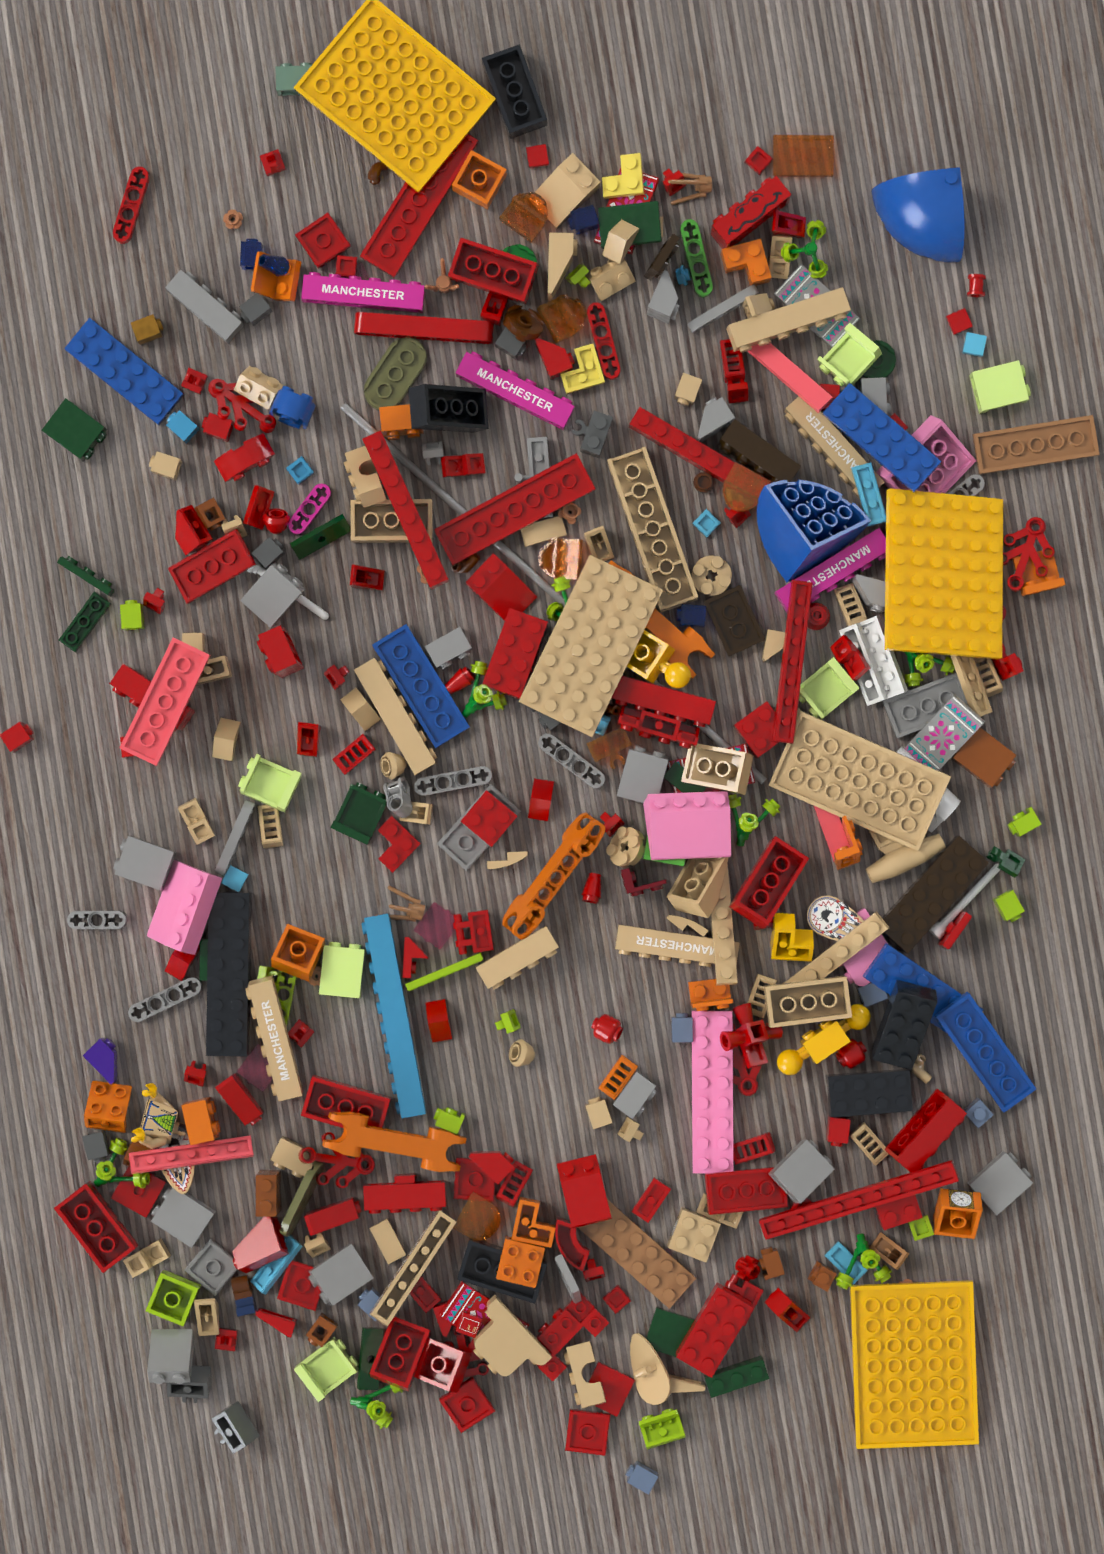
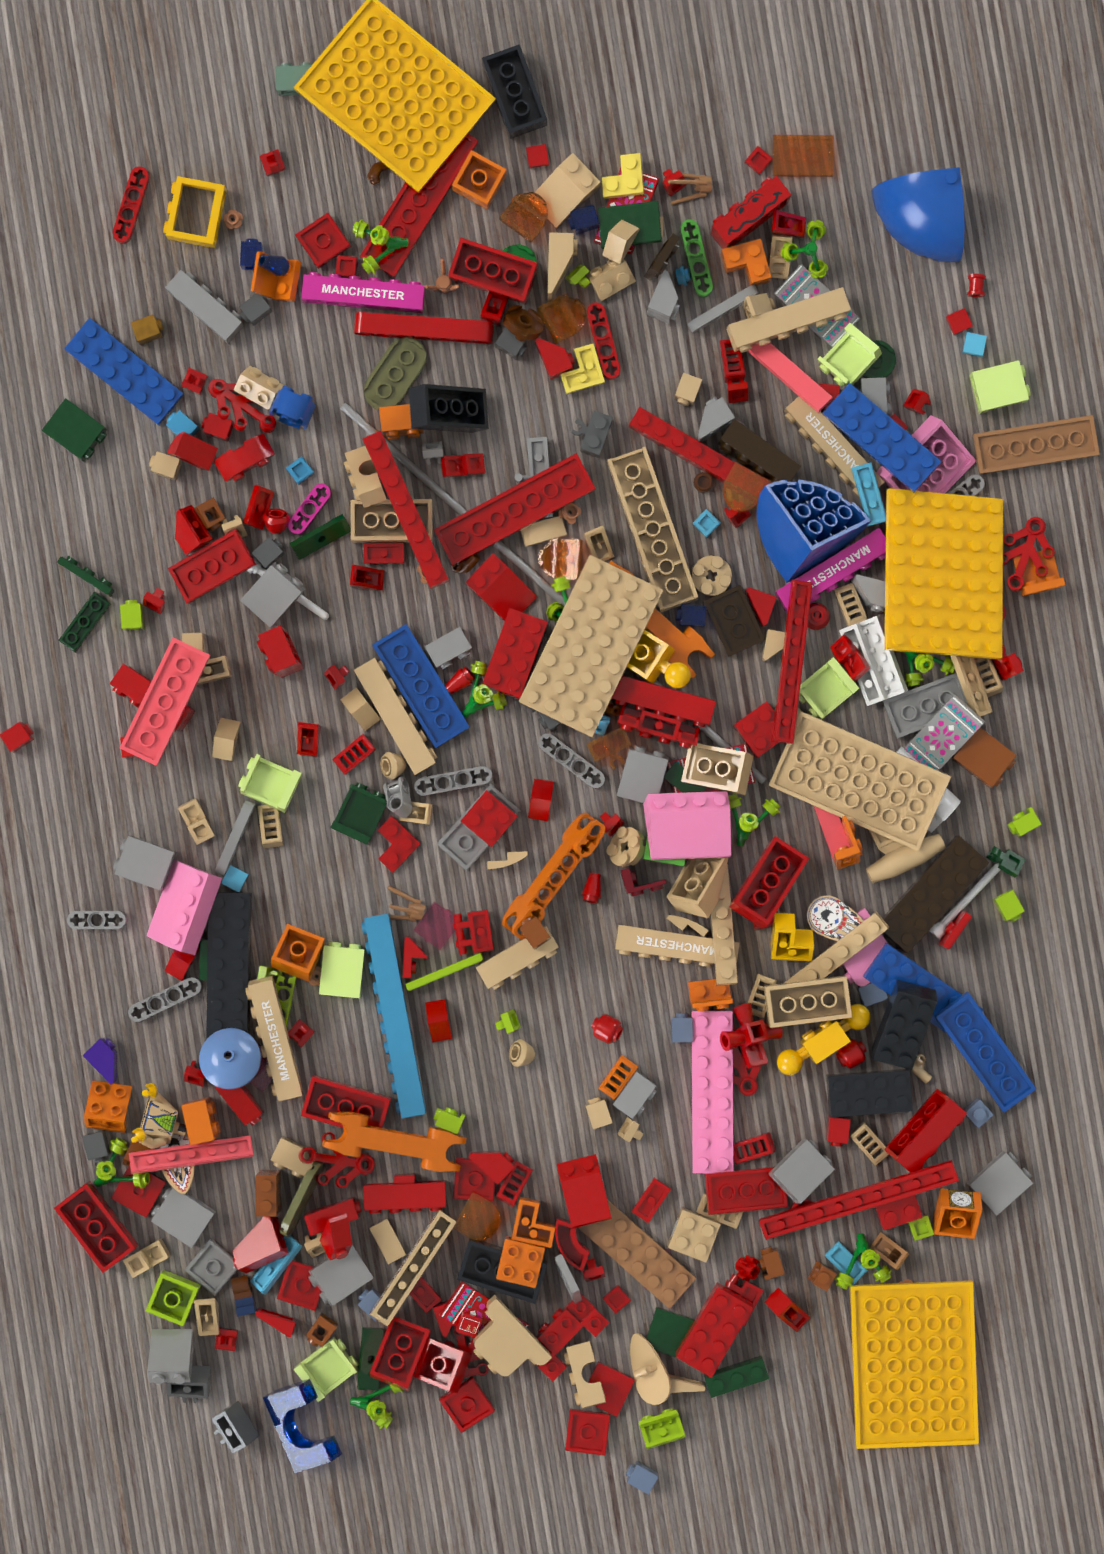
(192, 451): none -> red brick
(215, 217): none -> yellow window
(238, 1069): none -> medium blue dish
(300, 1450): none -> clear blue arch
(337, 1237): none -> red slope
(378, 236): none -> lime plant
(383, 553): none -> red plate
(515, 390): dark pink brick -> none
(534, 932): none -> dark orange brick
(761, 603): none -> red slope
(916, 401): none -> red tile

